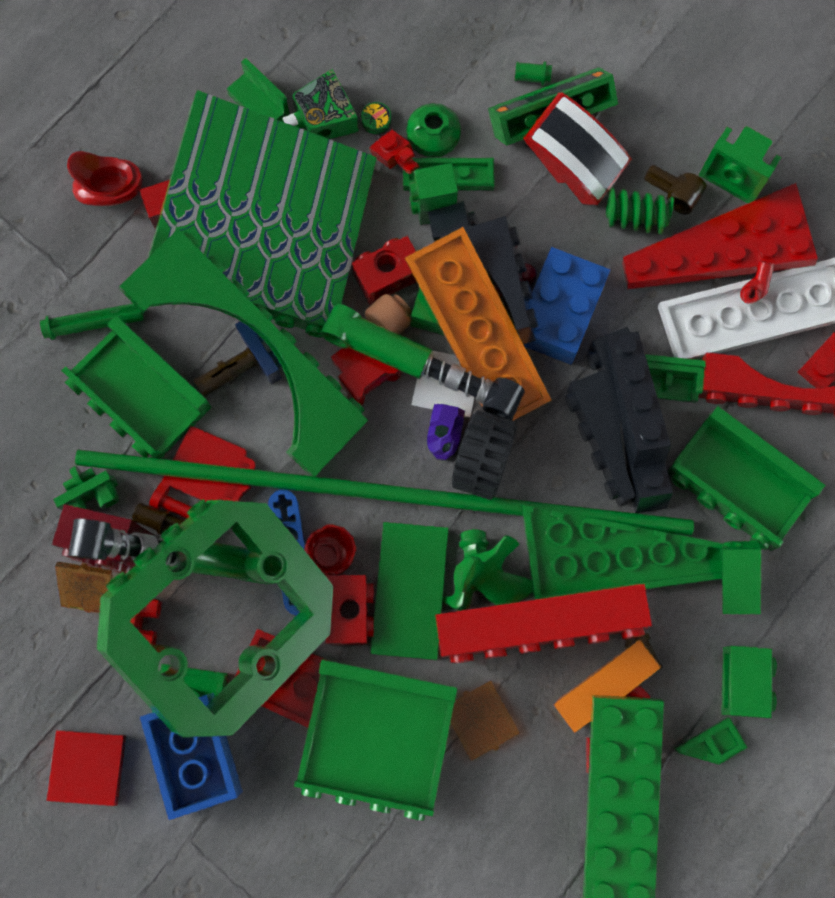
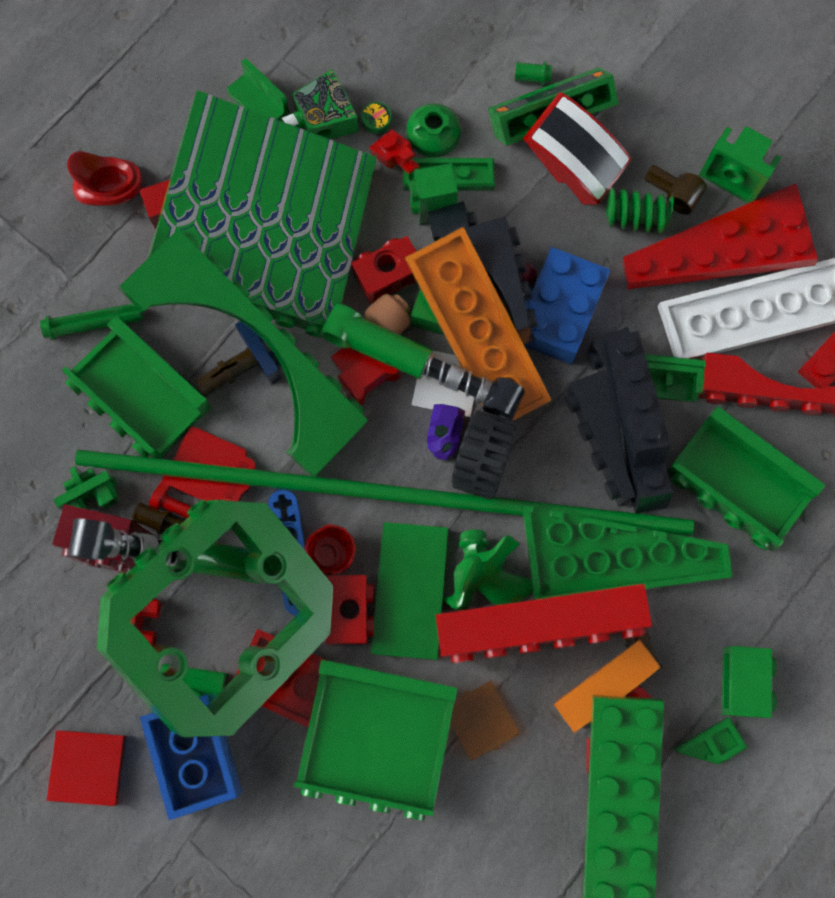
(81, 585): clear orange piece -> none
(741, 577): green hinge -> none
(759, 285): red arm -> none

